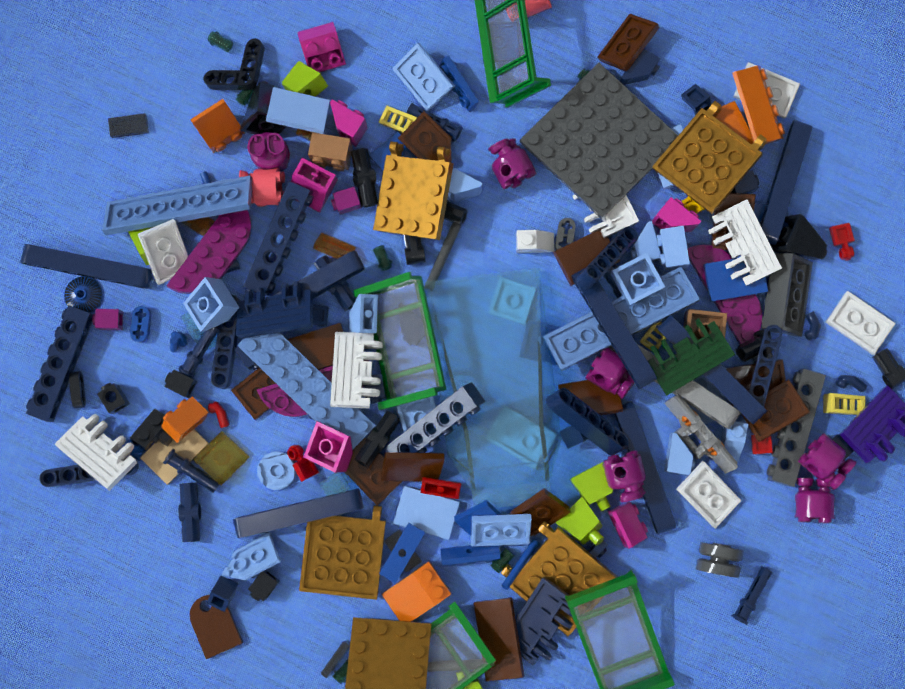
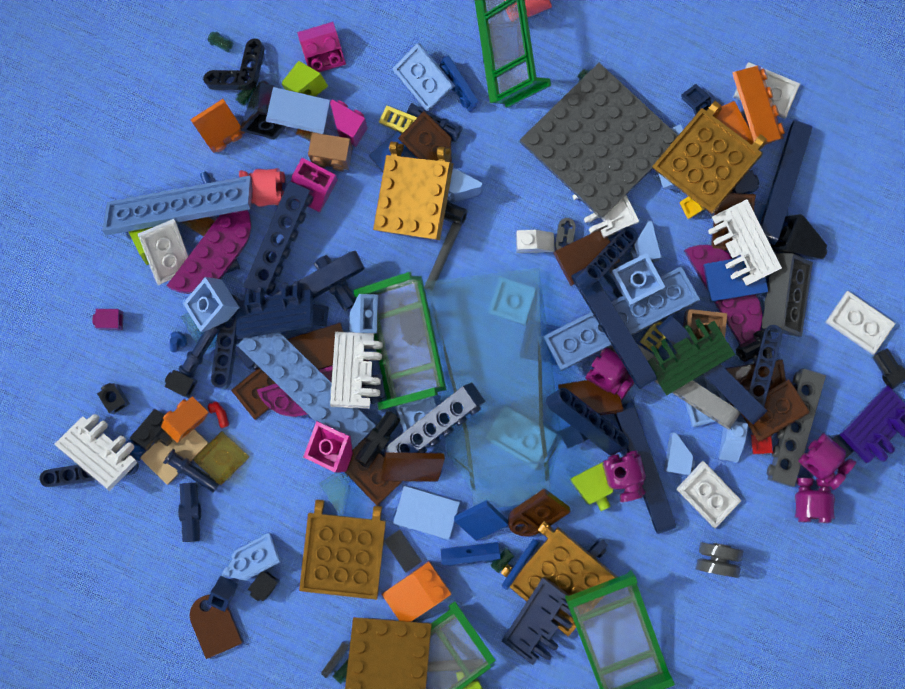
(69, 357): dark blue brick -> none
(77, 389): black beam -> none
(86, 266): dark blue beam -> none
(92, 294): dish -> none
(128, 125): clear smoke tile -> none
(145, 325): blue beam -> none
(268, 151): magenta piece -> none
(276, 470): light blue tile -> none
(298, 513): dark blue beam -> none
(304, 468): red plate -> none
(332, 246): clear orange tile -> none
(346, 200): magenta brick -> none
(364, 177): black piece -> none
(382, 258): pin -> none
(395, 563): blue tile -> none
(414, 250): black piece -> none
(440, 488): red slope -> none
(499, 633): reddish brown tile -> none
(501, 530): light blue tile -> none
(512, 164): magenta piece -> none
(582, 523): lime torso -> none
(628, 42): reddish brown tile -> none
(628, 525): dark pink slope -> none
(641, 69): dark blue slope -> none
(673, 248): light blue slope -> none
(675, 215): dark pink slope -> none
(692, 423): light grey piece -> none
(747, 604): dark blue pin -> none
(815, 326): dark blue arm -> none
(831, 404): light yellow slope -> none
(843, 235): red plate -> none
(851, 380): dark blue arm -> none

